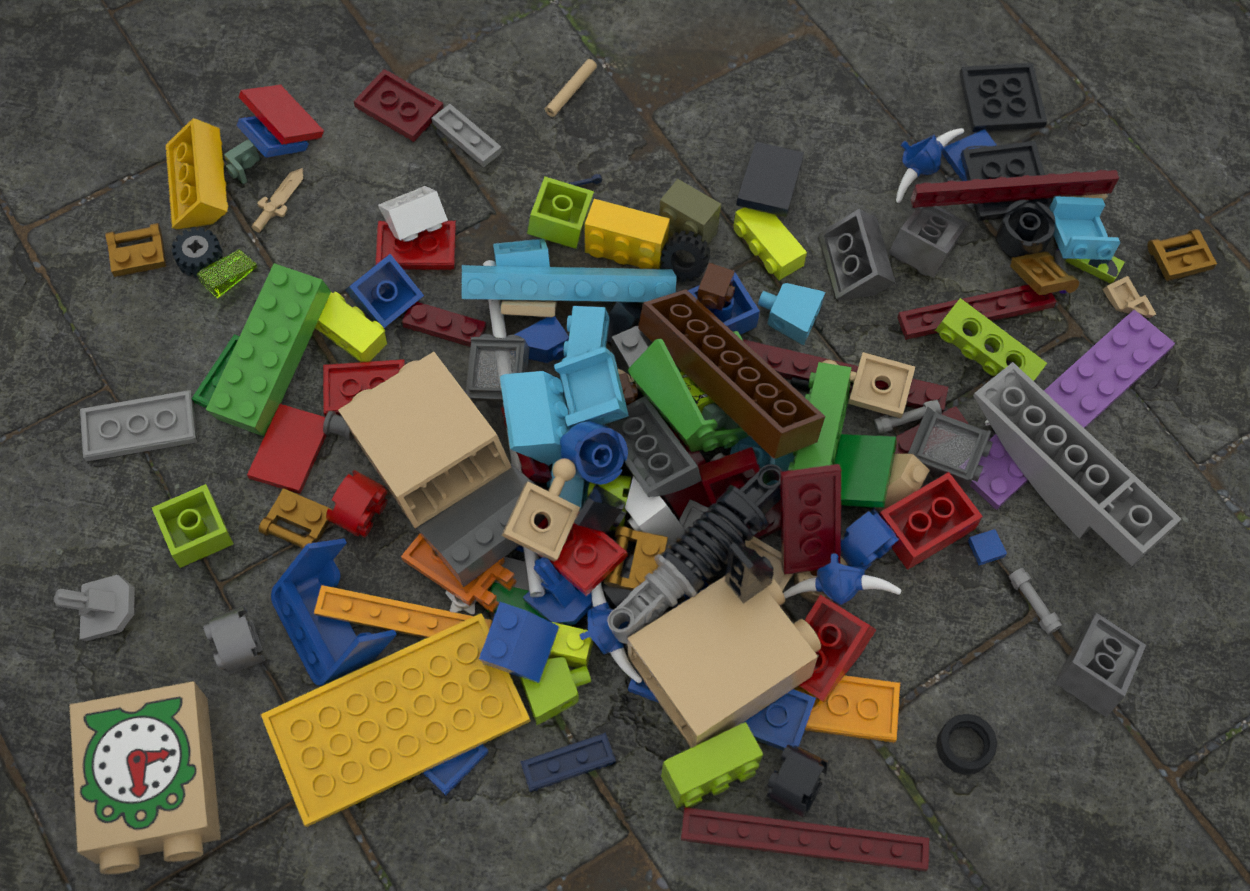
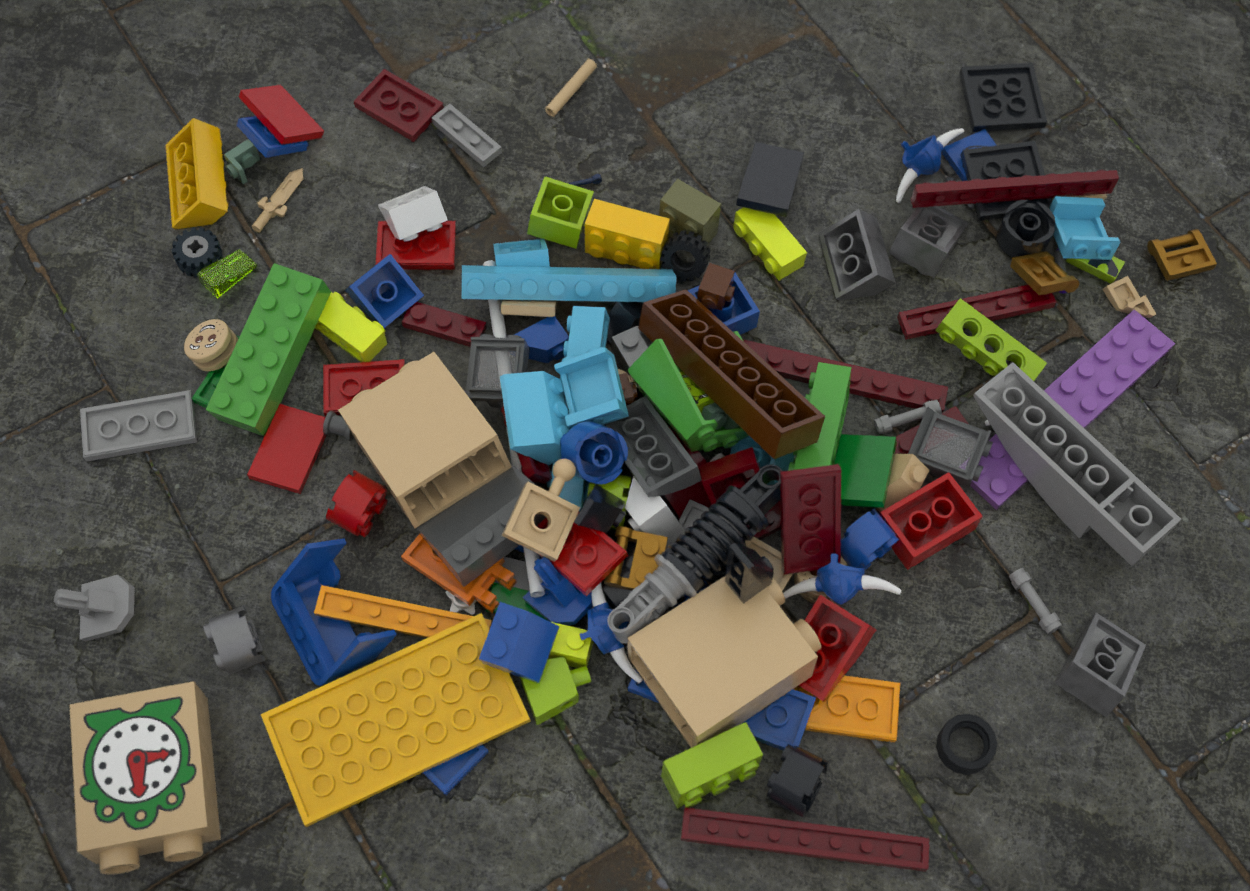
(139, 256): pearl gold plate -> none
(192, 526): lime brick -> none
(210, 345): none -> tan head
(299, 513): pearl gold plate -> none
(567, 762): dark blue tile -> none
(793, 310): medium azure torso -> none
(800, 383): black piece -> none
(868, 396): tan plate -> none
(987, 547): blue tile -> none

